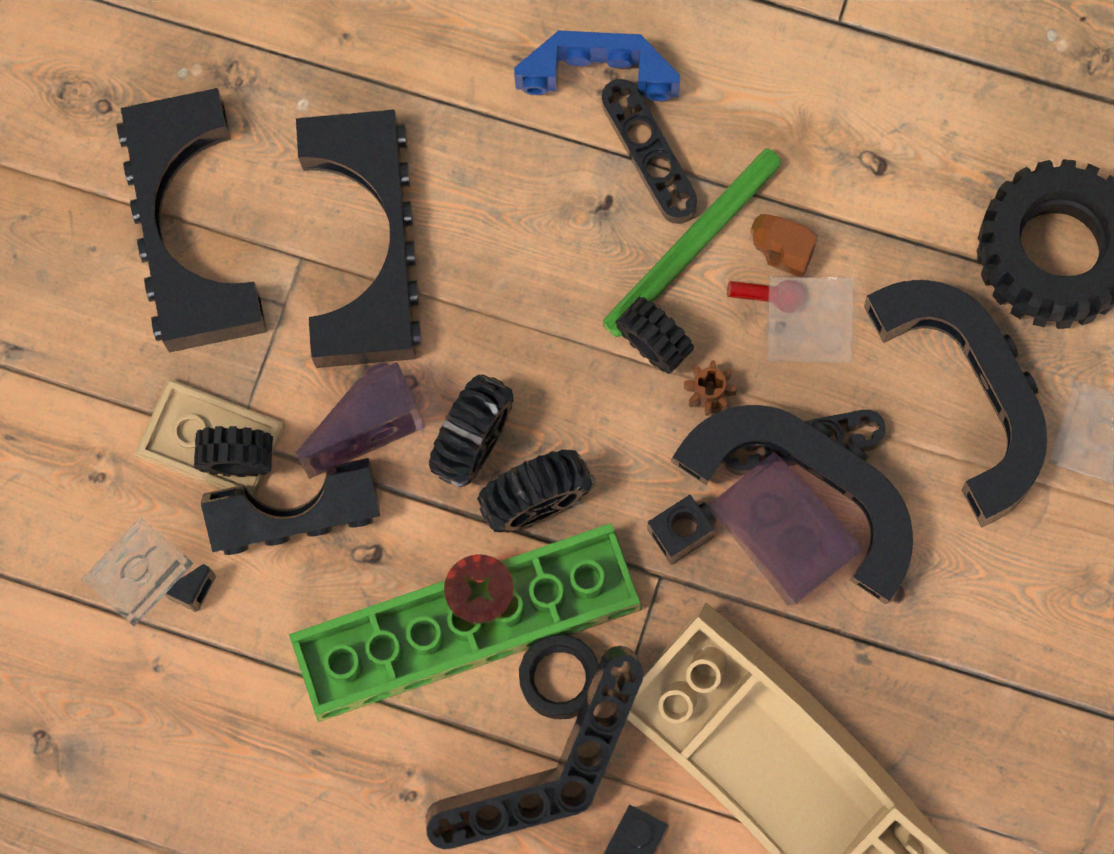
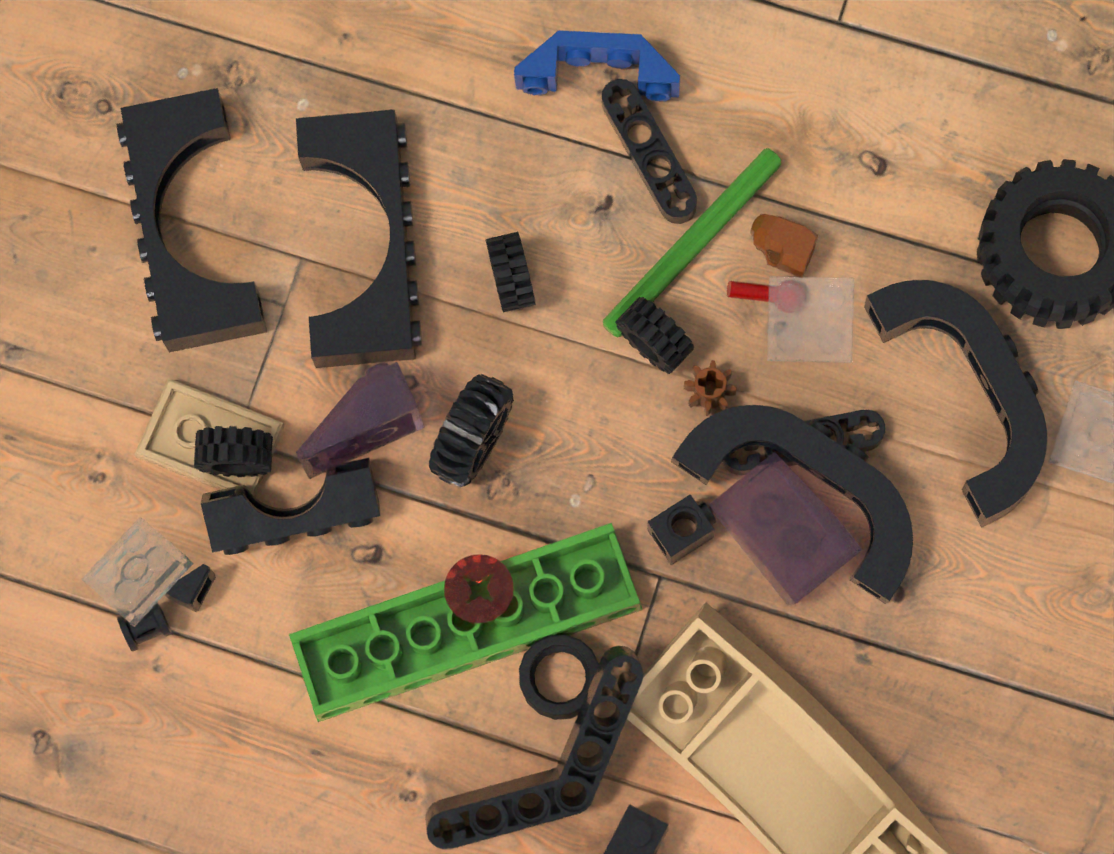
(150, 626): none -> black bush
(510, 271): none -> black tyre
(534, 491): black gear -> none

